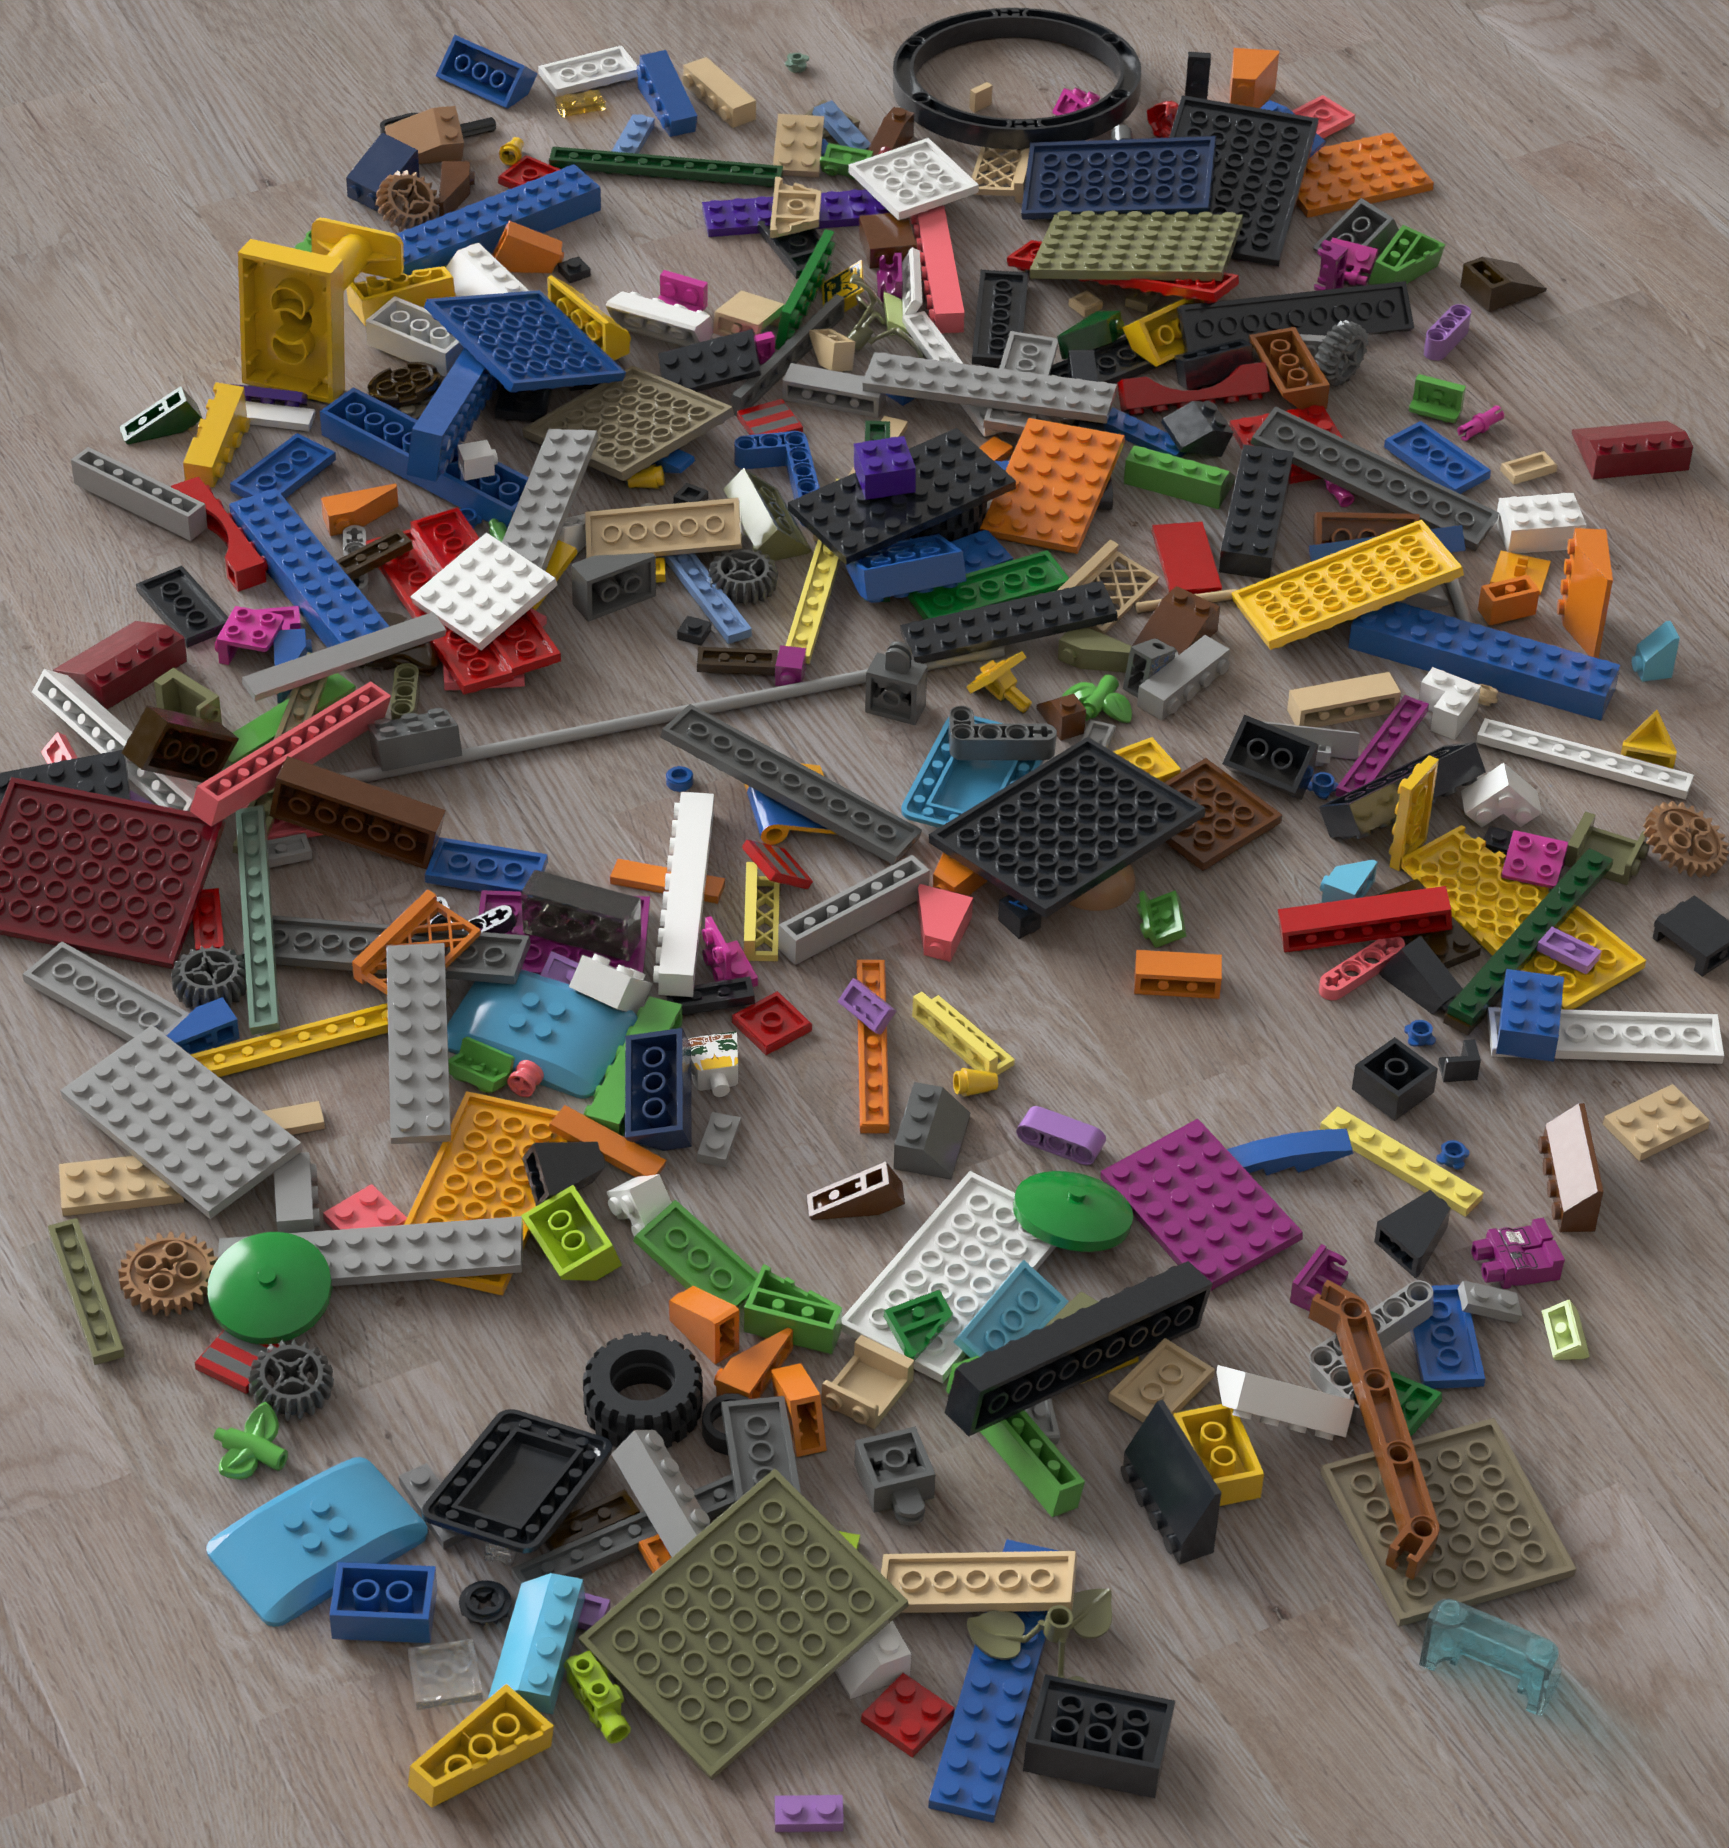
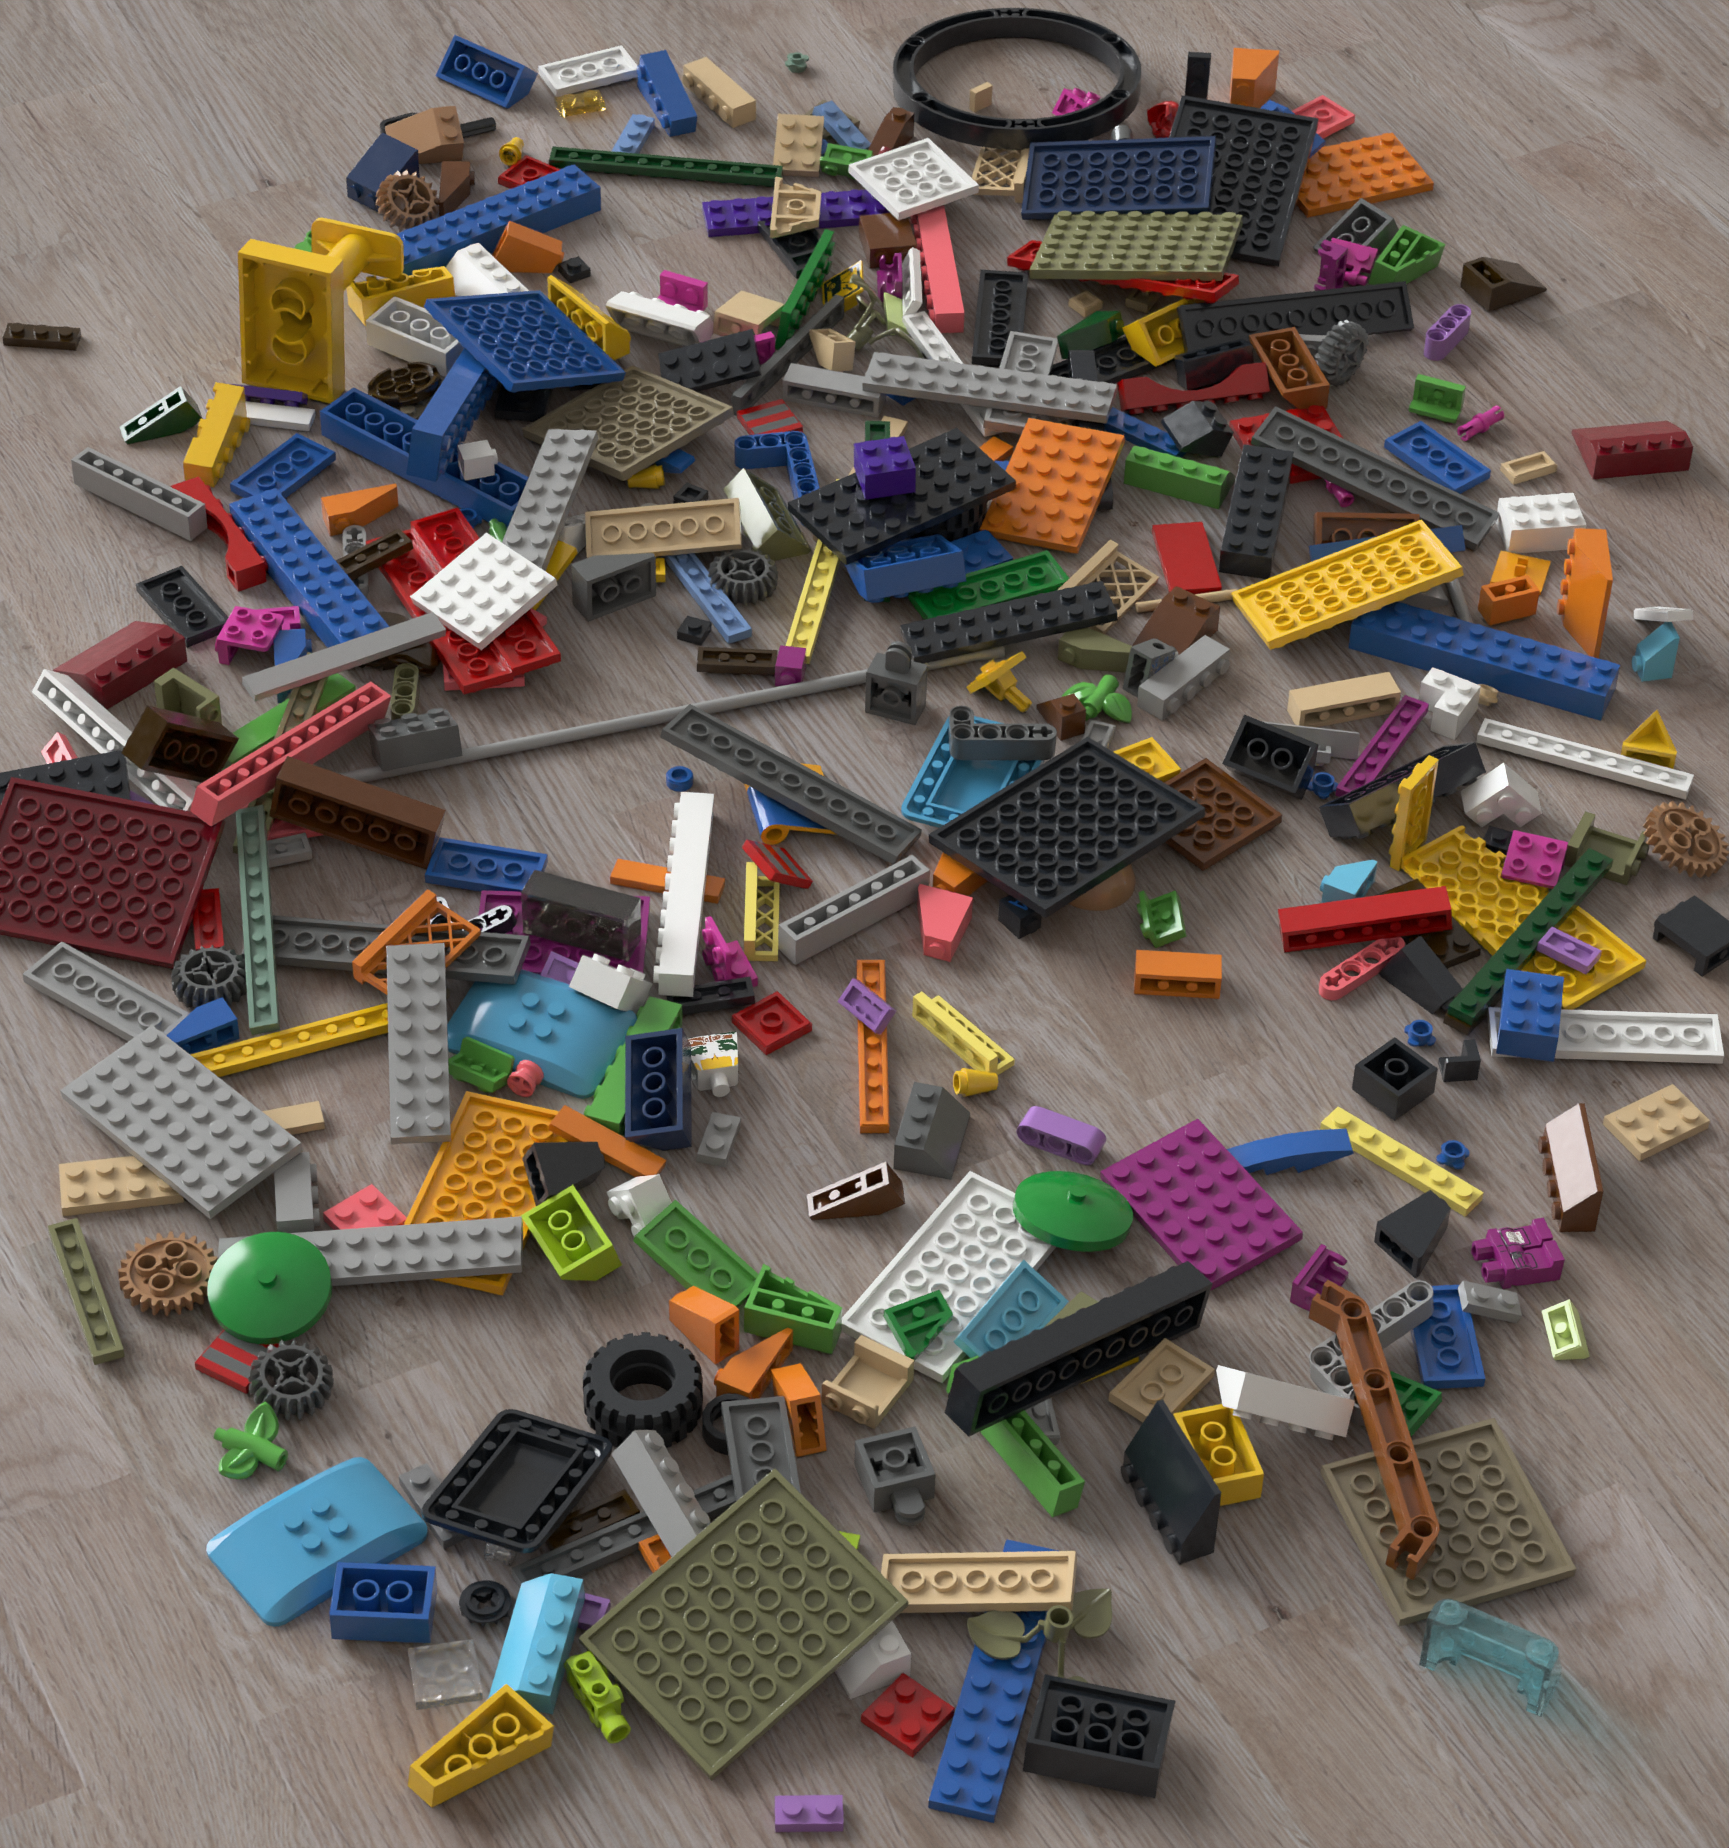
(41, 336): none -> dark brown plate
(1663, 614): none -> white tile

